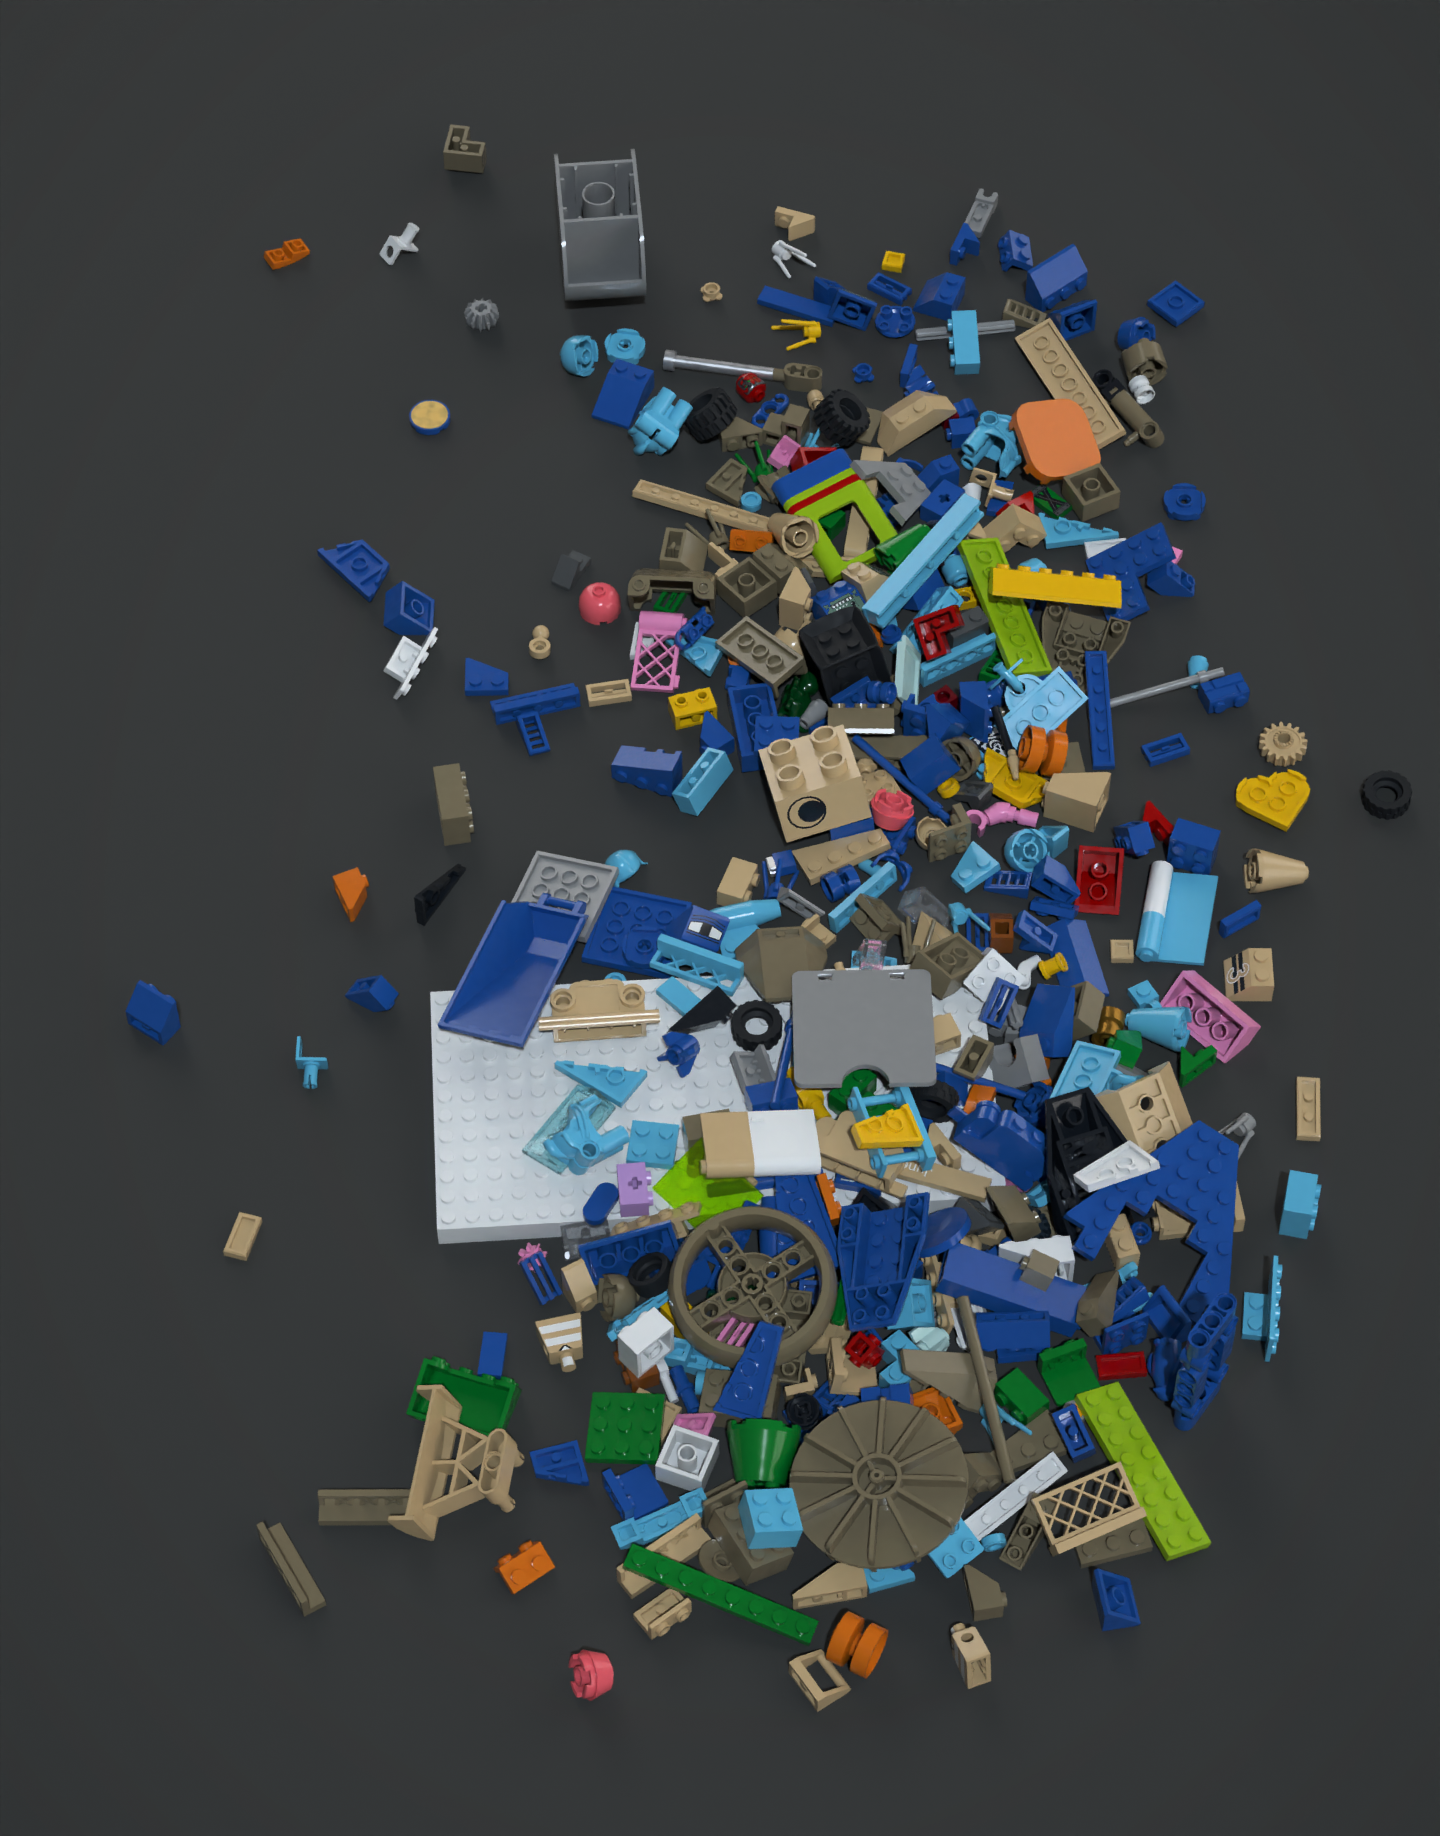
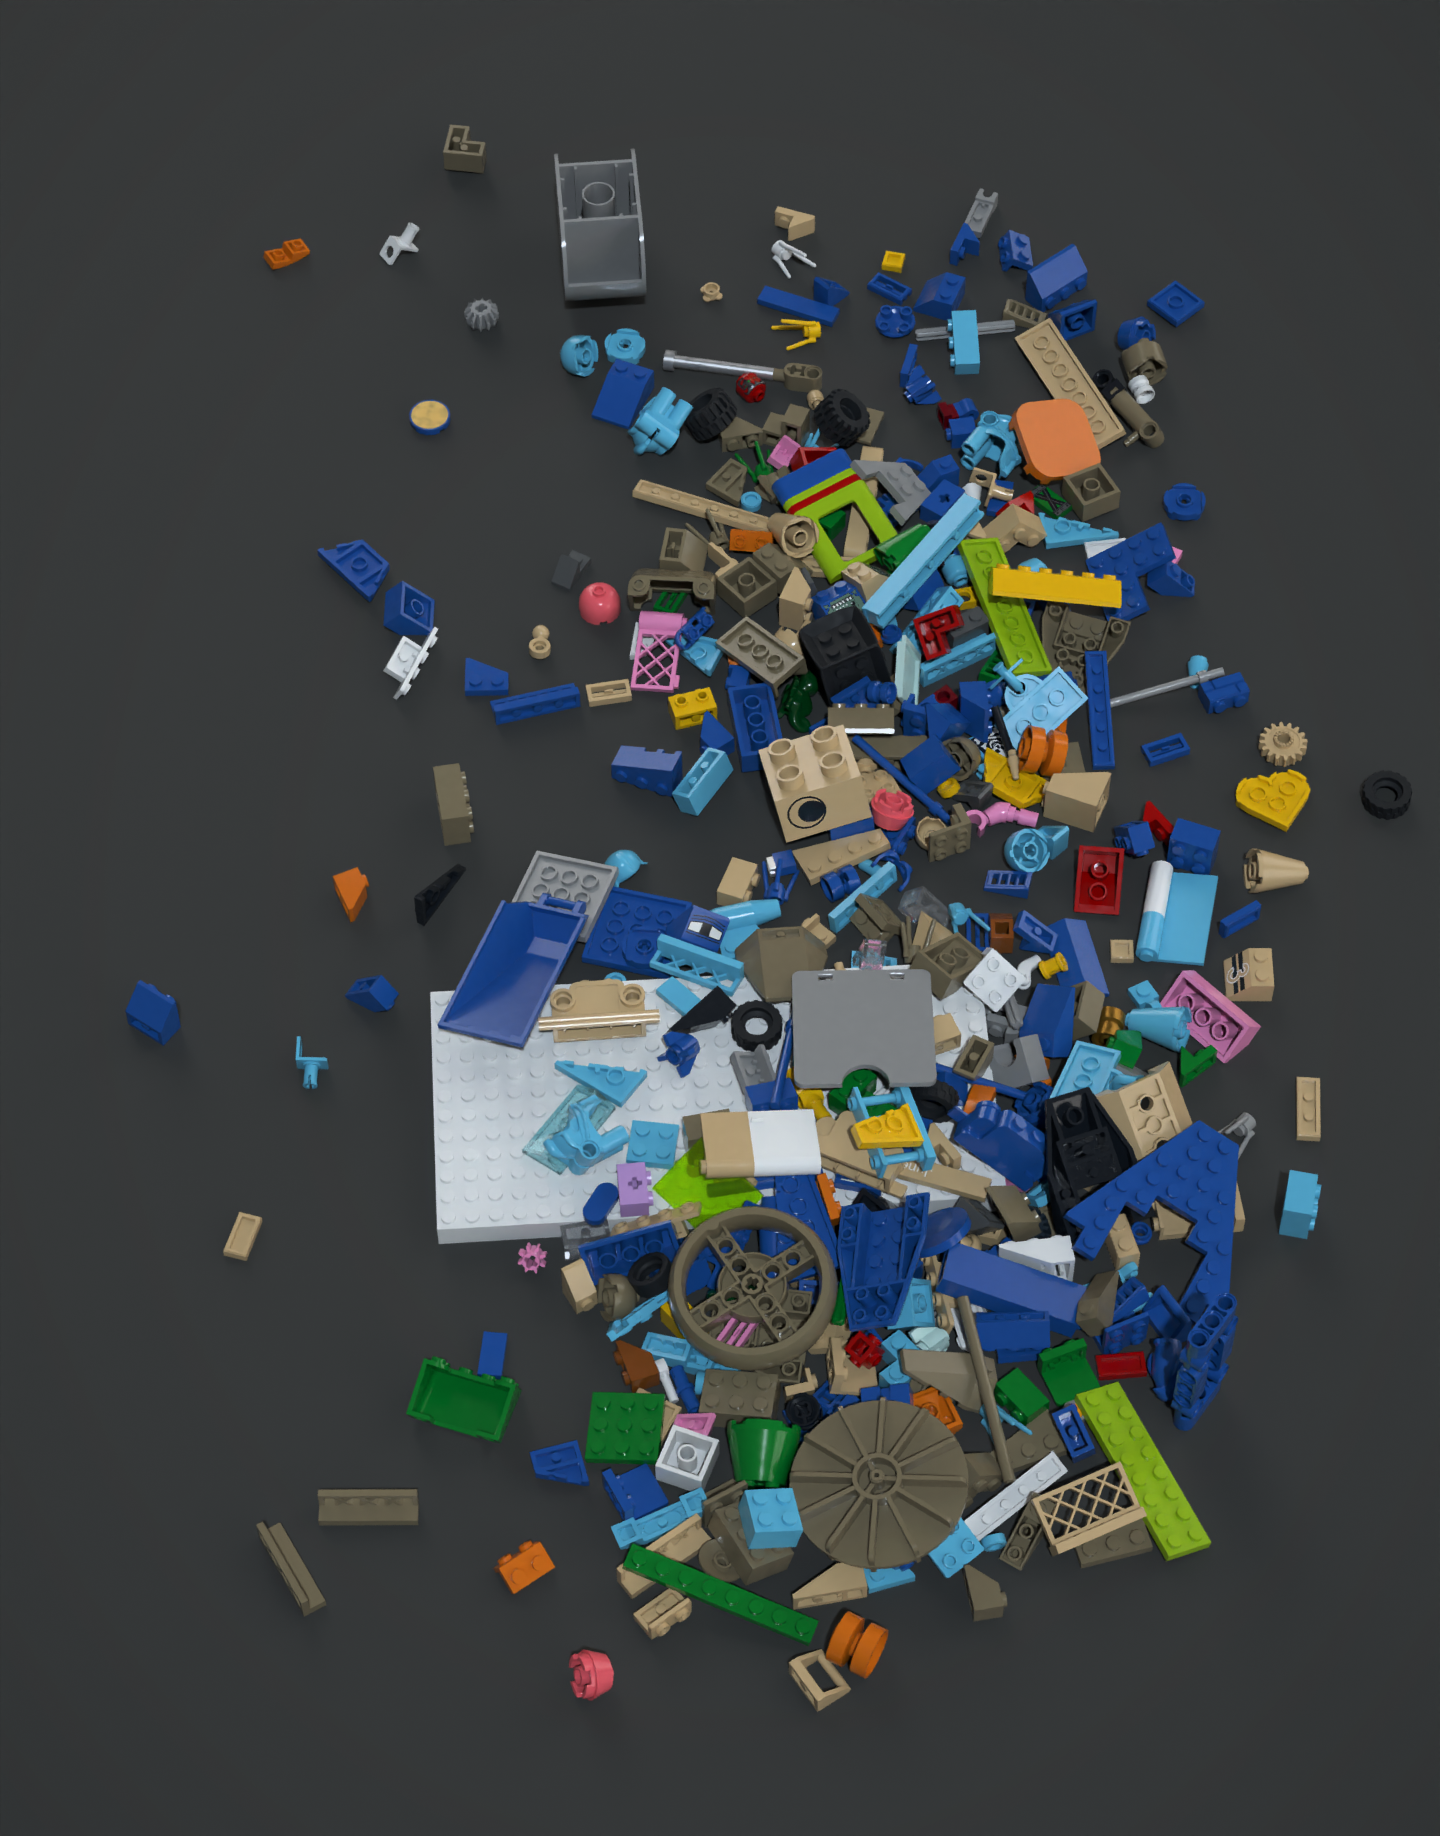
(496, 1453): tan piece -> none
(527, 719): blue slope -> none
(549, 1295): blue tile -> none
(561, 1340): tan torso -> none
(645, 1342): white brick -> none
(751, 1380): blue wing -> none
(774, 728): blue plate -> none
(779, 407): blue piece -> none
(798, 903): light grey slope -> none
(814, 713): light grey cone -> none
(852, 309): blue slope -> none
(863, 373): blue plate -> none
(911, 419): tan wedge -> none
(969, 1648): tan torso -> none
(974, 868): medium azure wing -> none
(991, 998): blue tile -> none
(1038, 1269): dark tan brick -> none
(1048, 906): blue plate -> none
(1054, 880): blue slope -> none
(1114, 1600): blue slope -> none
(1116, 1166): white wing -> none
(1263, 1313): medium azure bracket -> none

